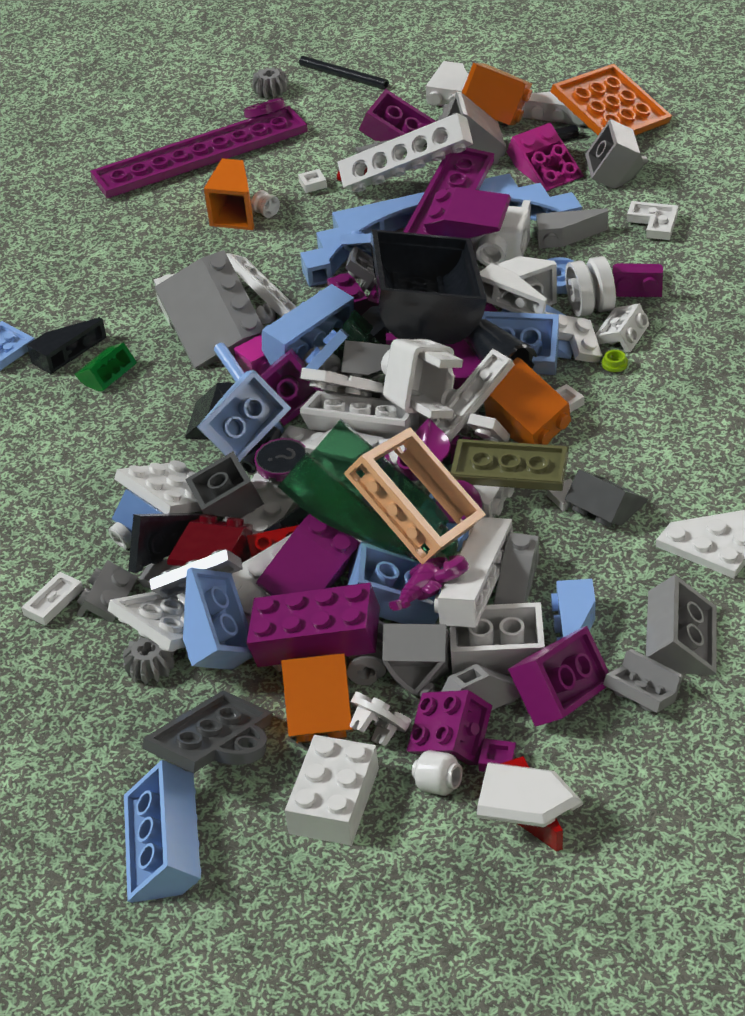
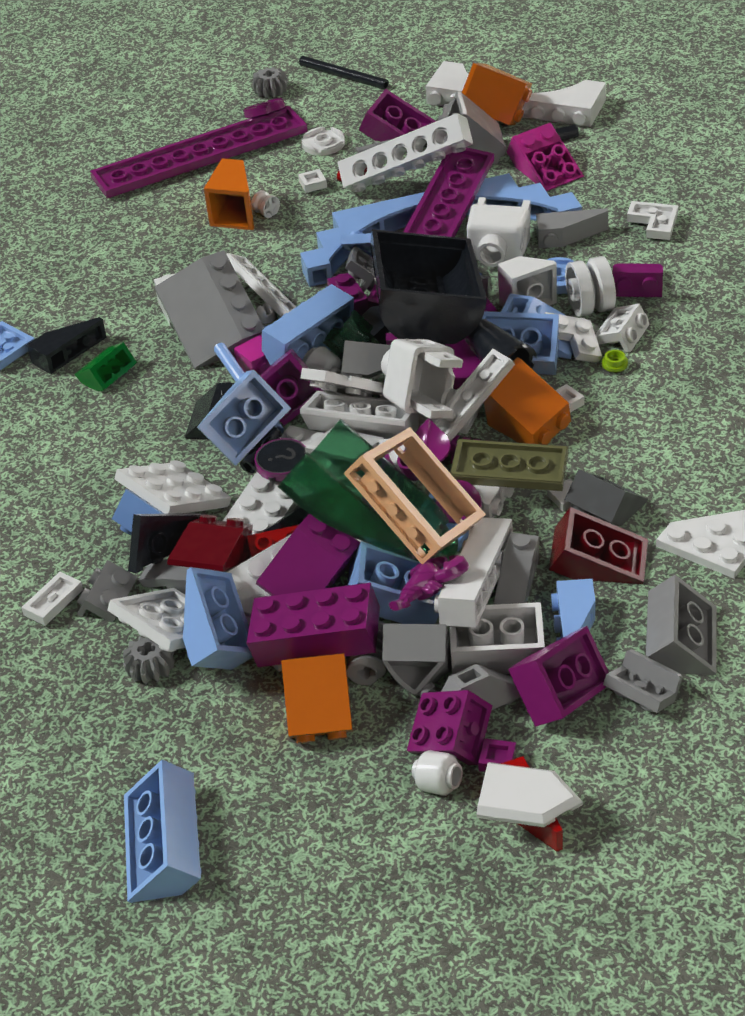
(120, 535): white tile -> none
(174, 581): plate -> none
(216, 730): dark grey plate -> none
(225, 489): dark grey slope -> none
(322, 141): none -> white tile
(332, 341): light blue plate -> none
(332, 790): white brick -> none
(378, 711): white plate -> none
(466, 212): magenta slope -> none
(488, 428): white plate -> none
(510, 291): white slope -> none
(597, 550): none -> dark red slope
(610, 95): orange plate -> none
(615, 155): light grey piece -> none

